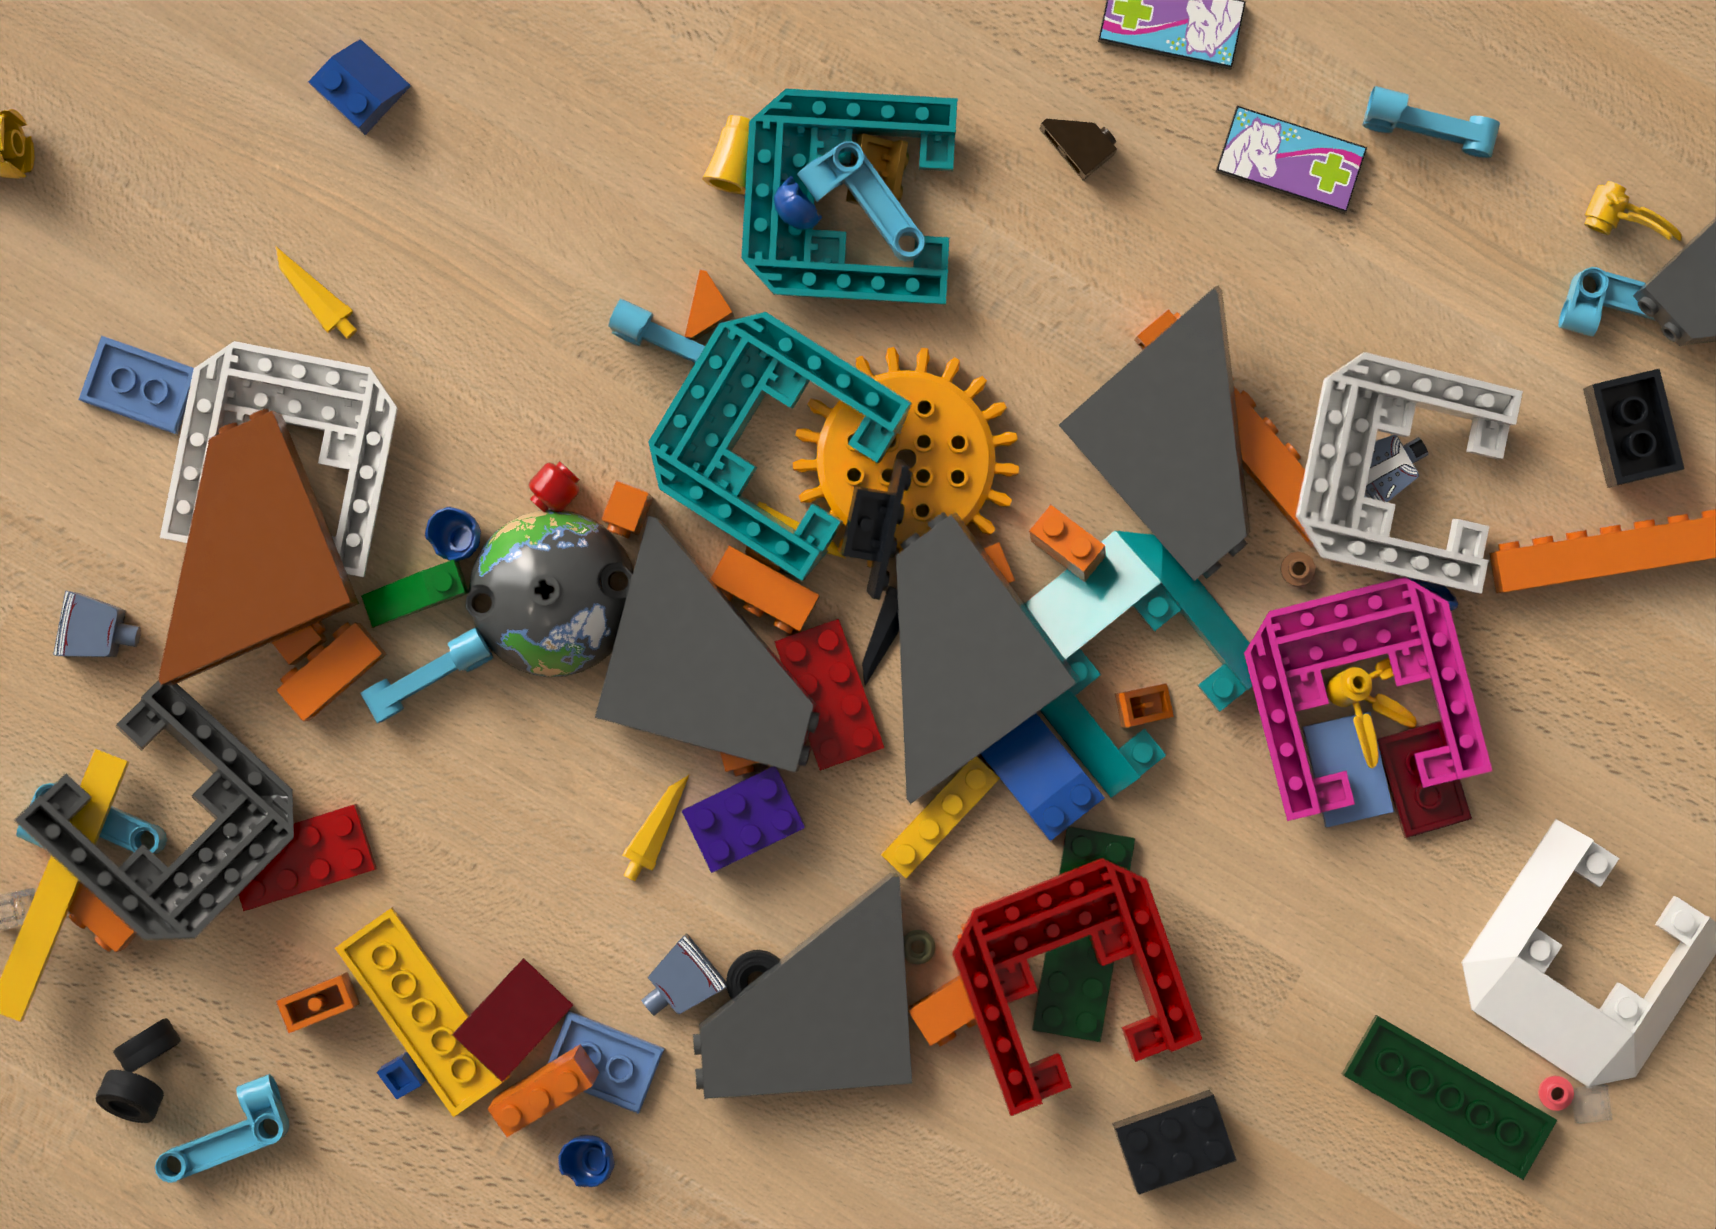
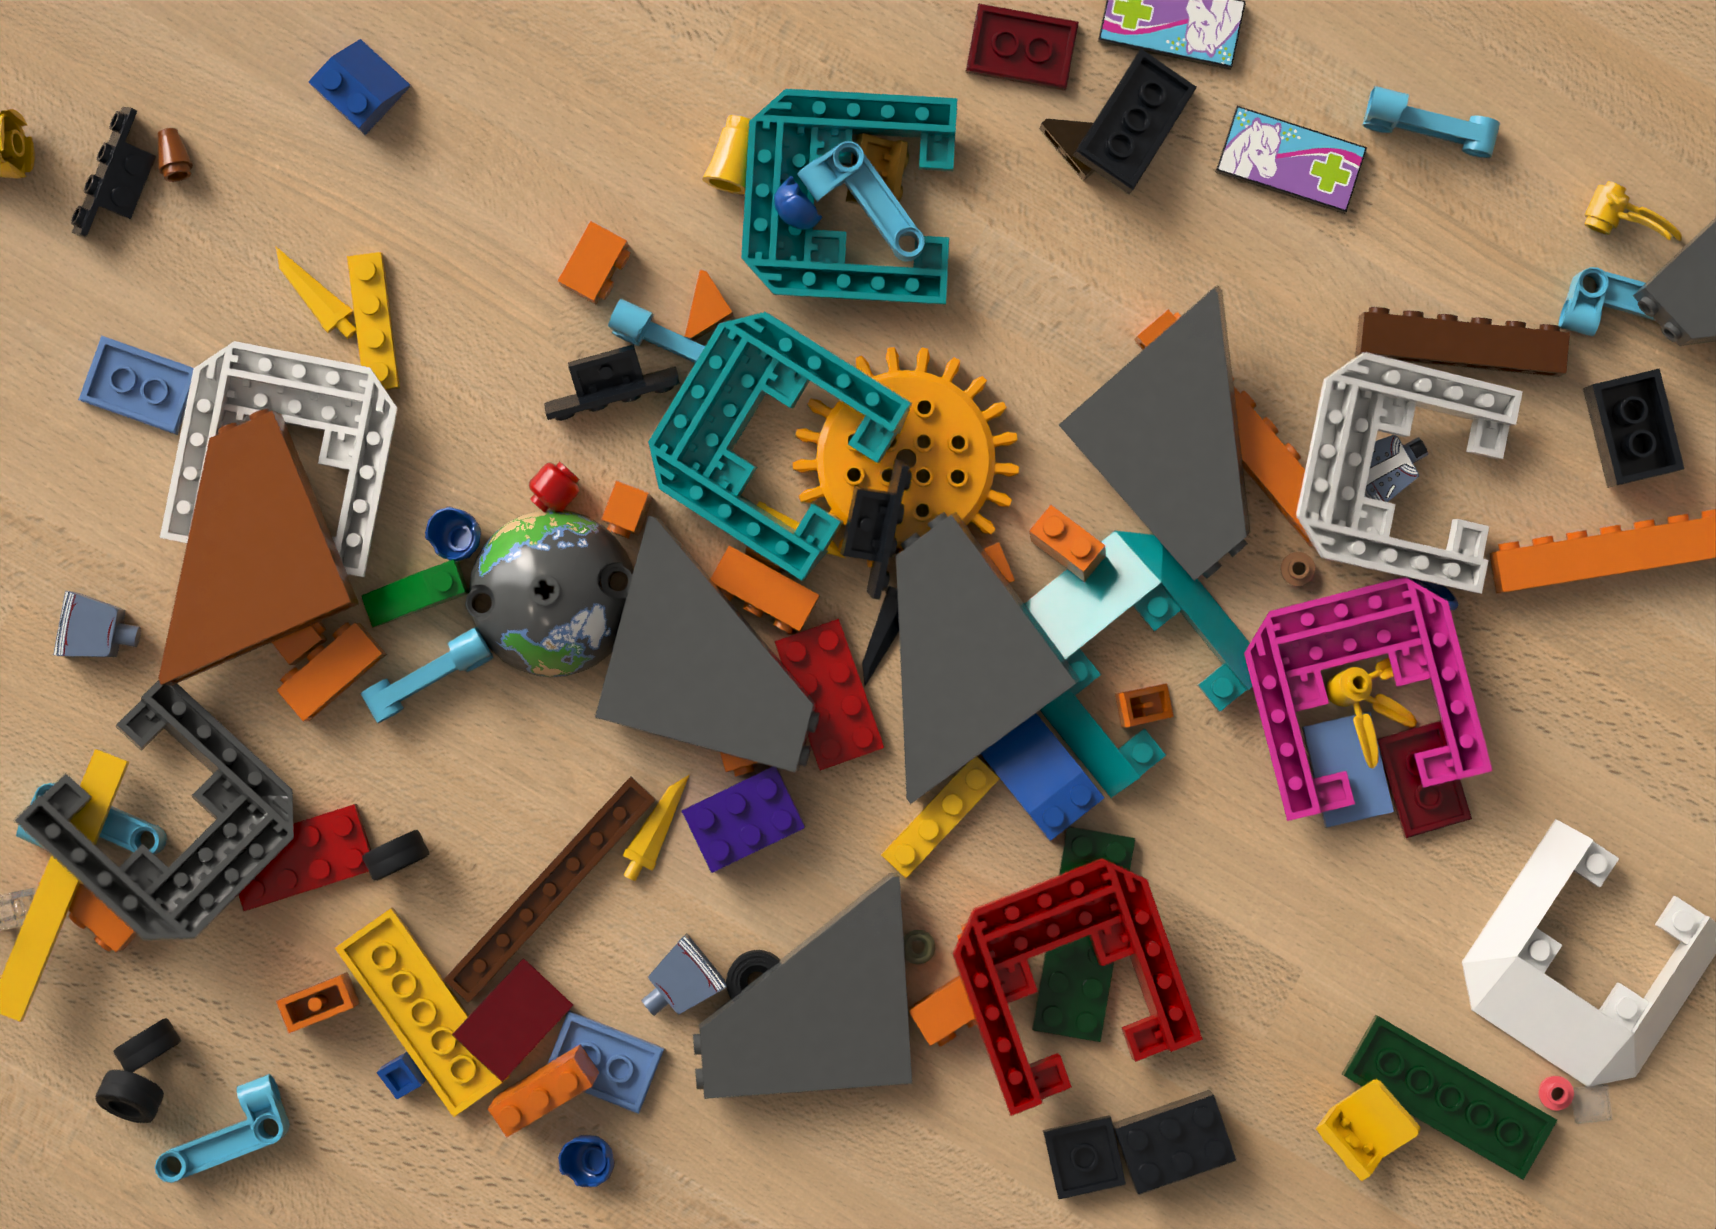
(118, 176): none -> black bracket
(173, 157): none -> dark orange cone
(373, 317): none -> yellow plate
(395, 855): none -> black tyre
(549, 889): none -> reddish brown plate
(594, 263): none -> orange brick
(606, 380): none -> black bracket
(1022, 47): none -> dark red tile
(1084, 1157): none -> black plate
(1134, 121): none -> black tile
(1367, 1128): none -> yellow bracket
(1463, 343): none -> reddish brown brick

